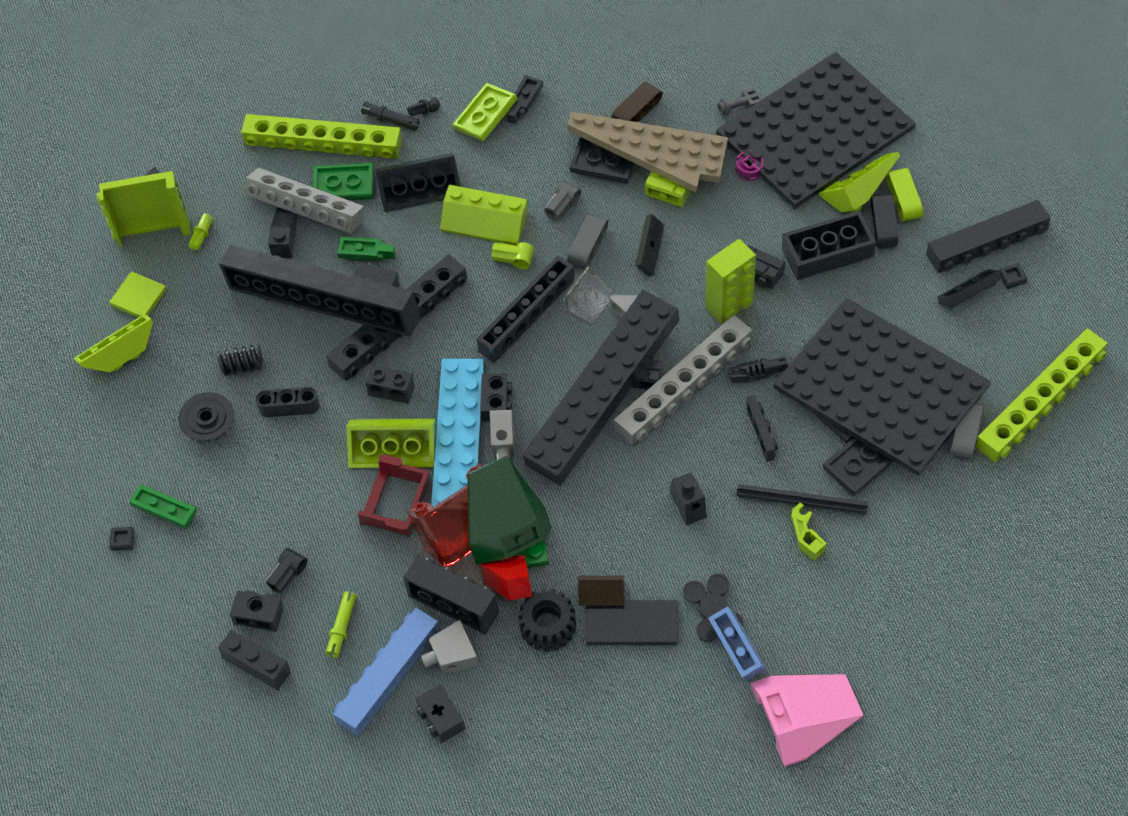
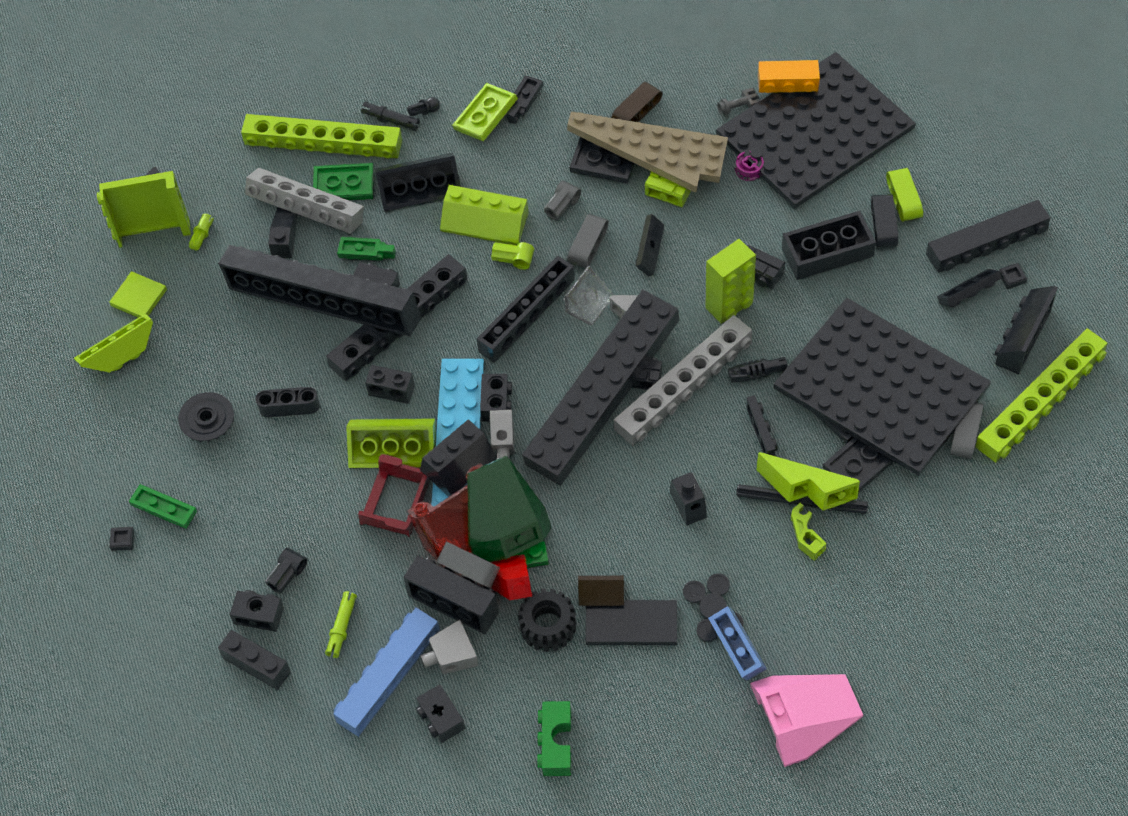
(240, 360): black piece -> none
(455, 456): none -> black slope
(468, 564): none -> dark grey beam
(554, 719): none -> green arch
(788, 76): none -> light orange brick
(800, 480): none -> lime slope
(860, 185): lime wedge -> none
(1025, 328): none -> black slope

